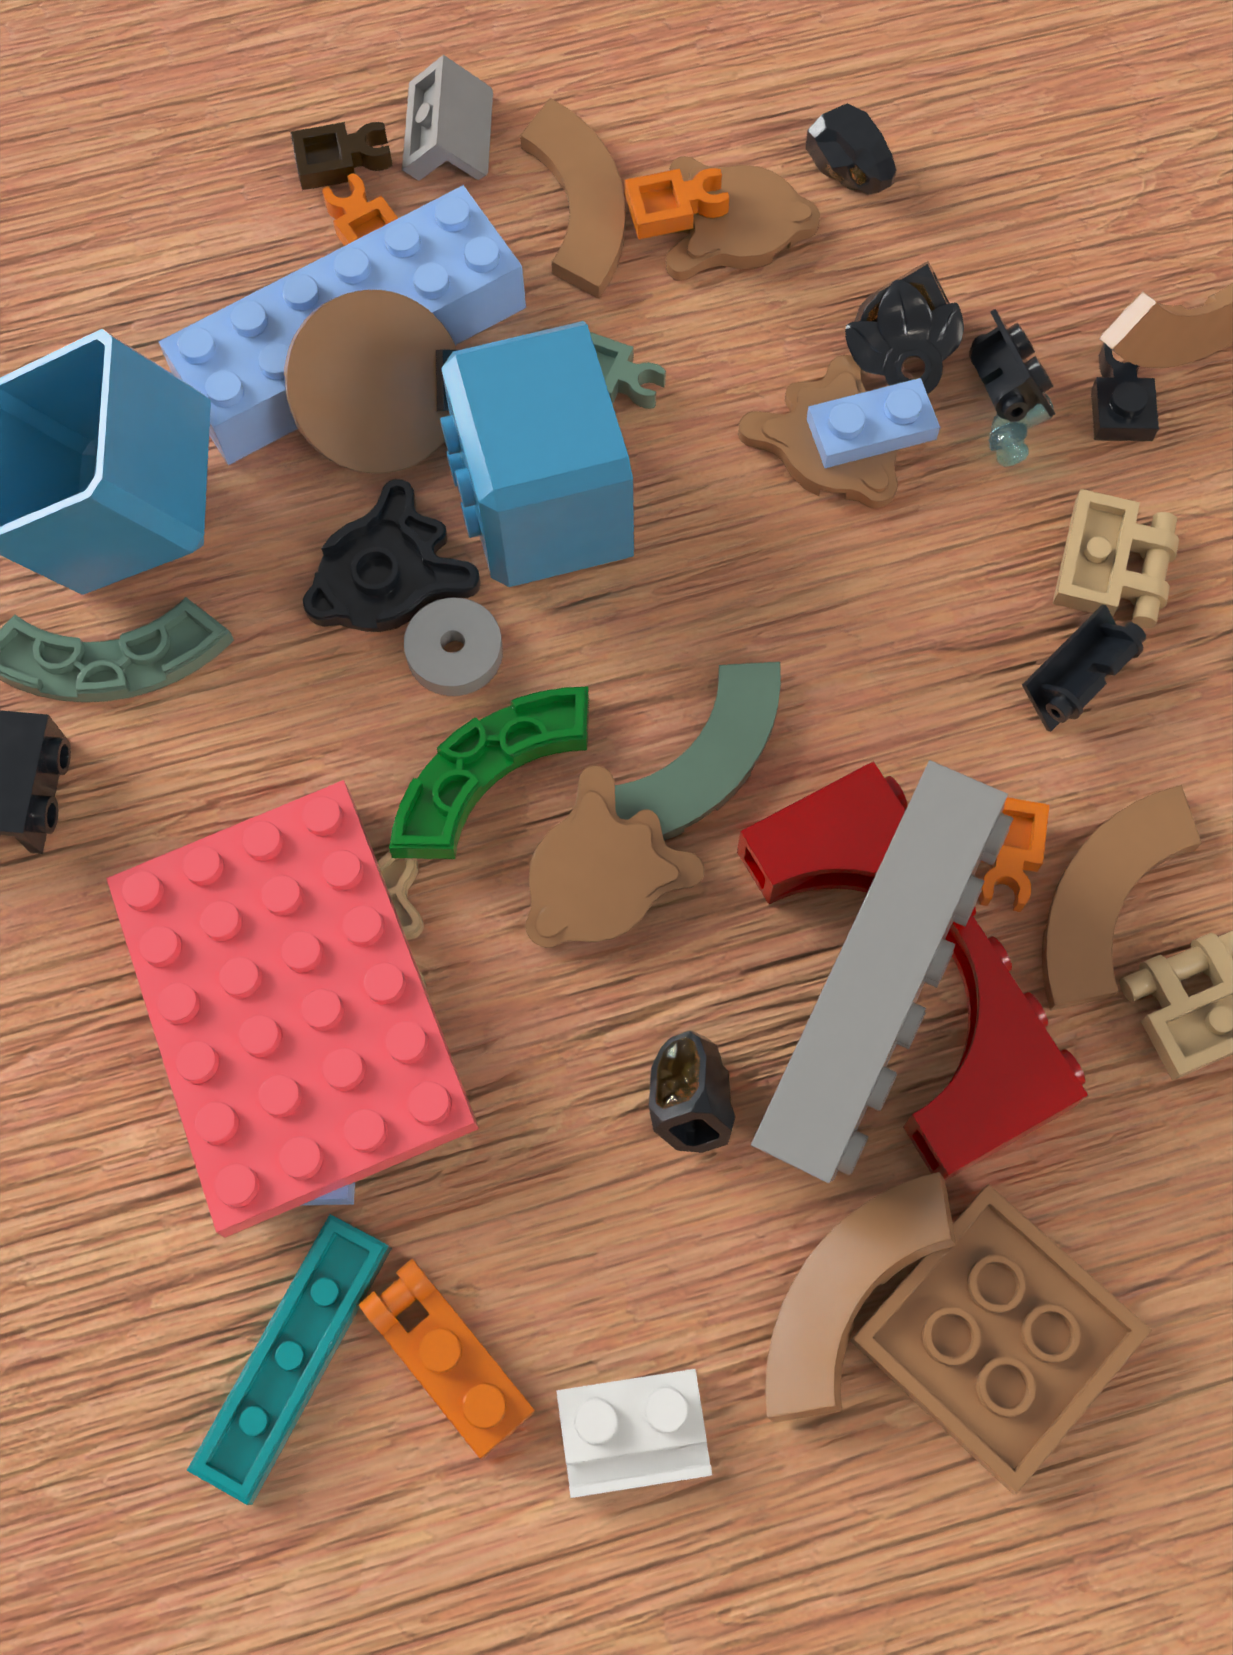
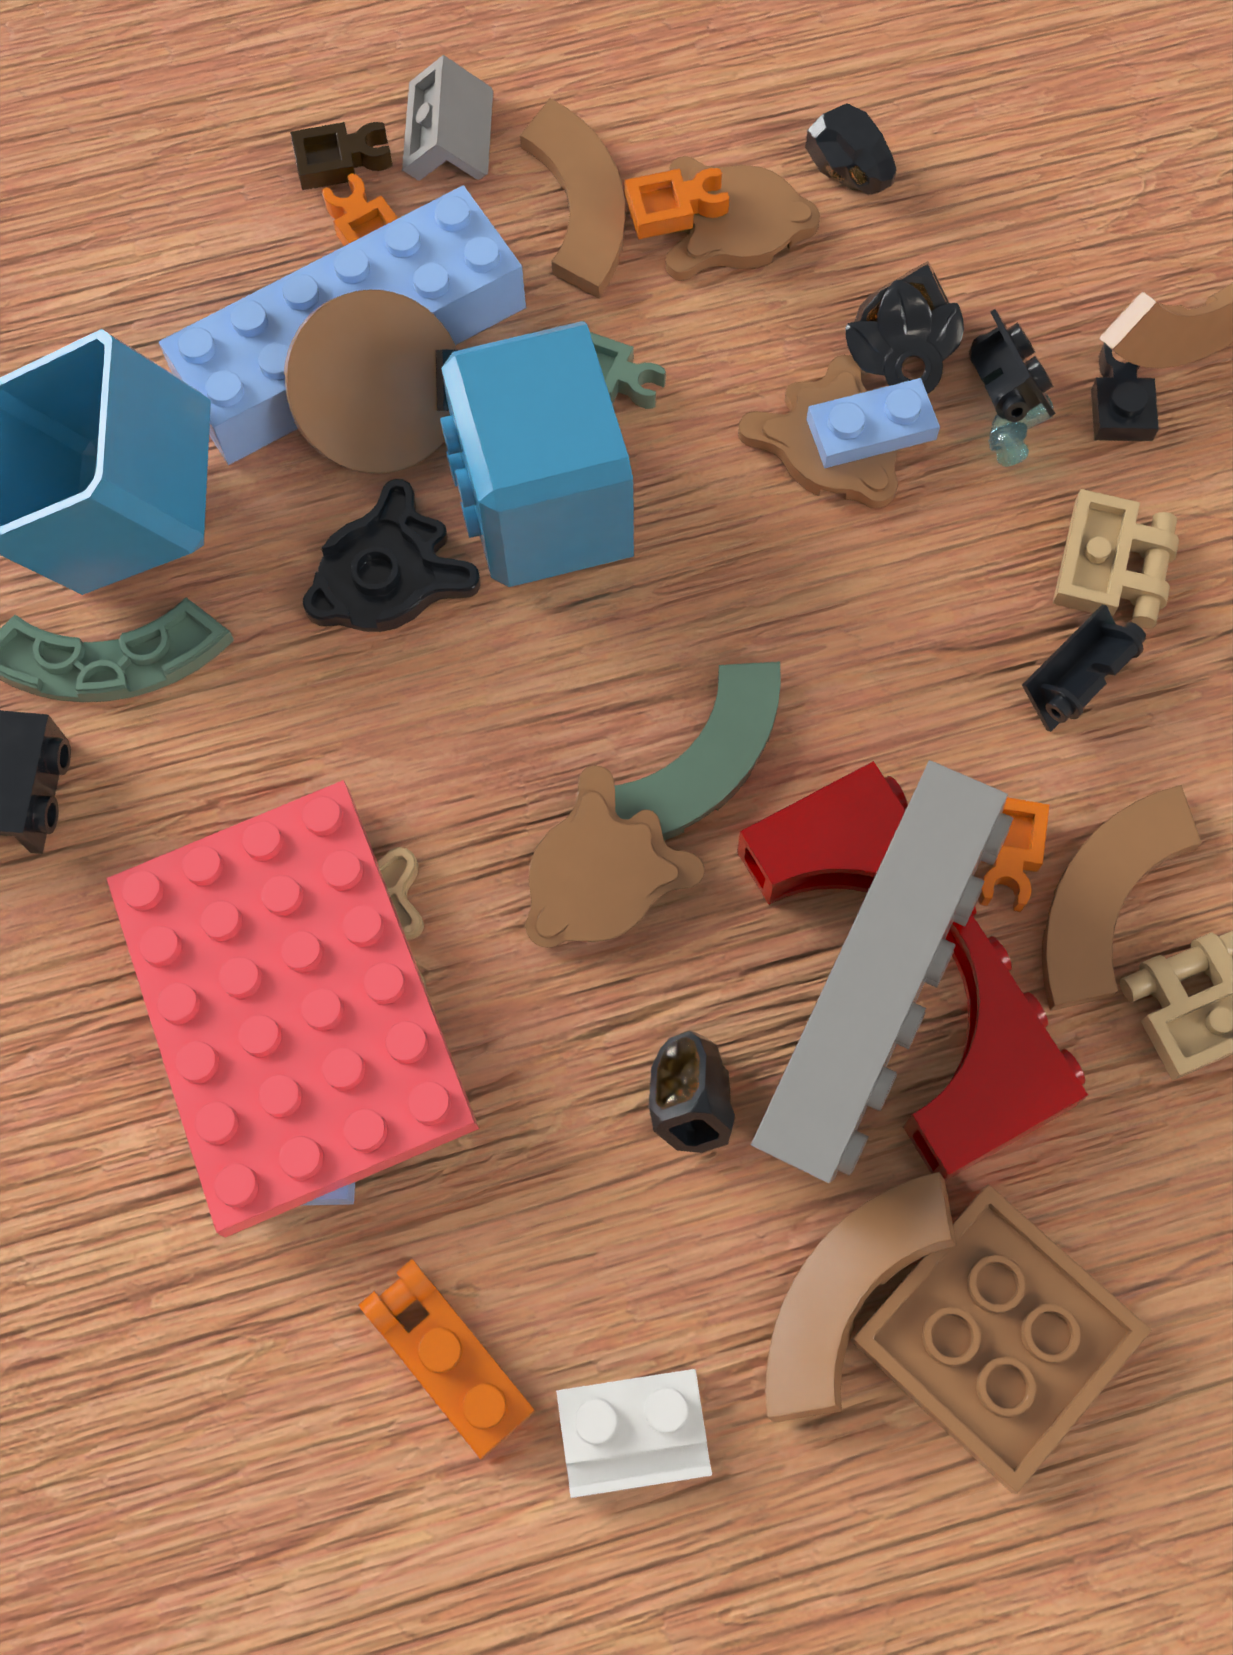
(289, 1360): teal tile -> none
(458, 671): light grey piece -> none
(477, 758): green tile -> none

